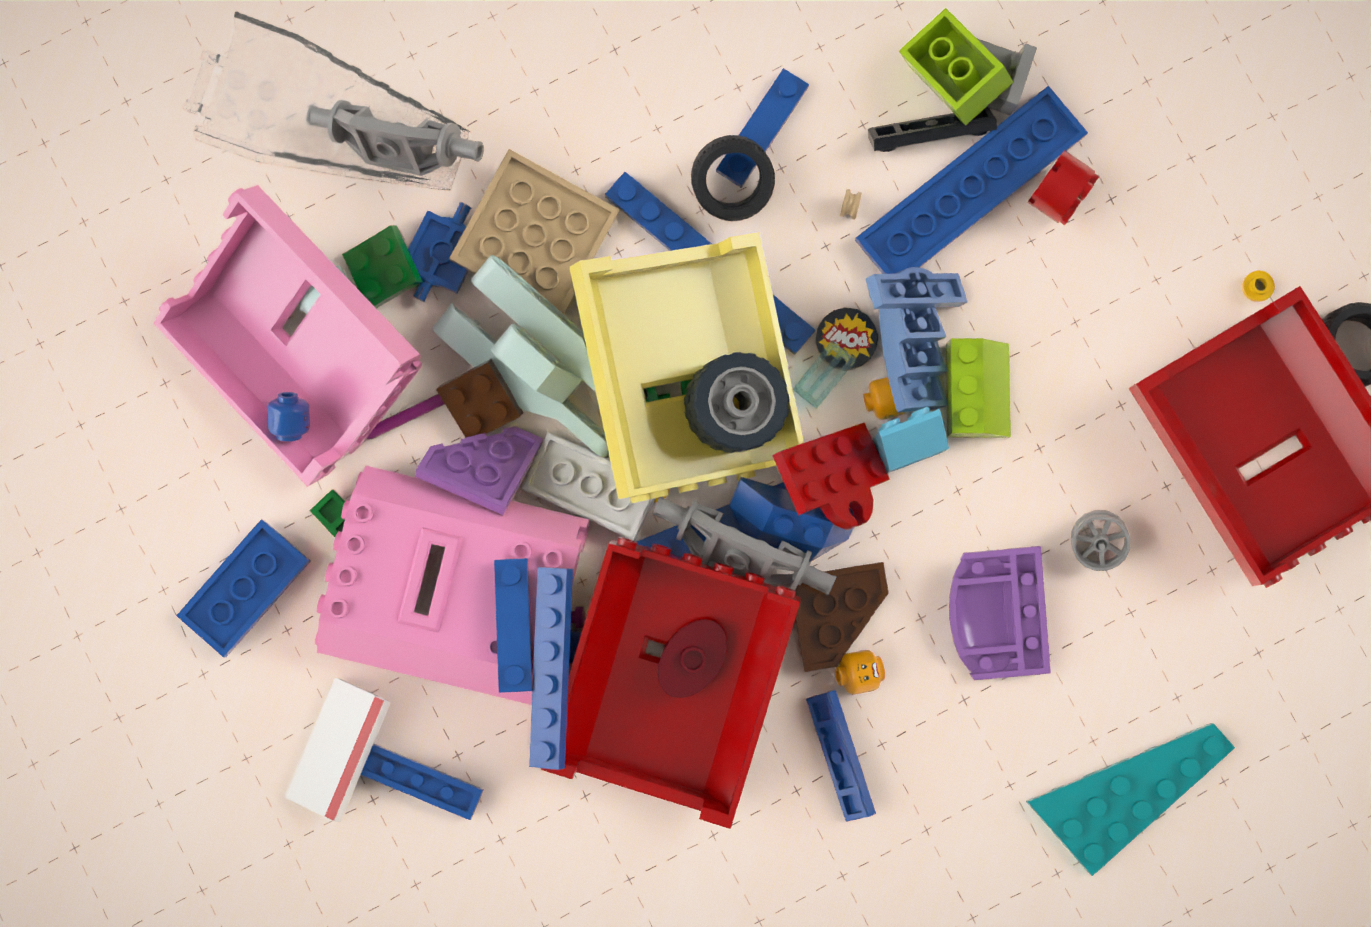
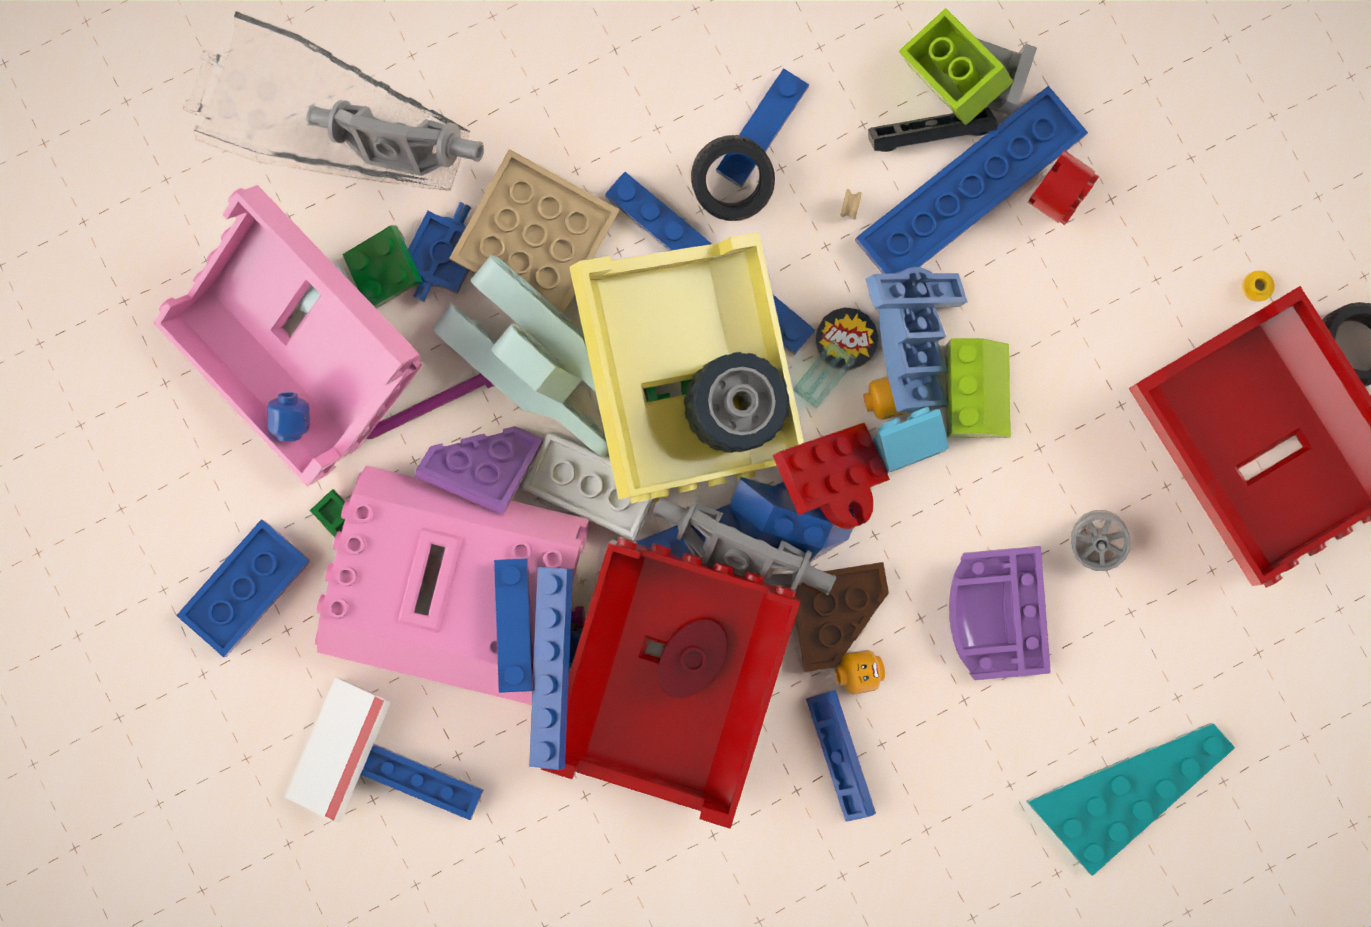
(479, 400): reddish brown plate -> none

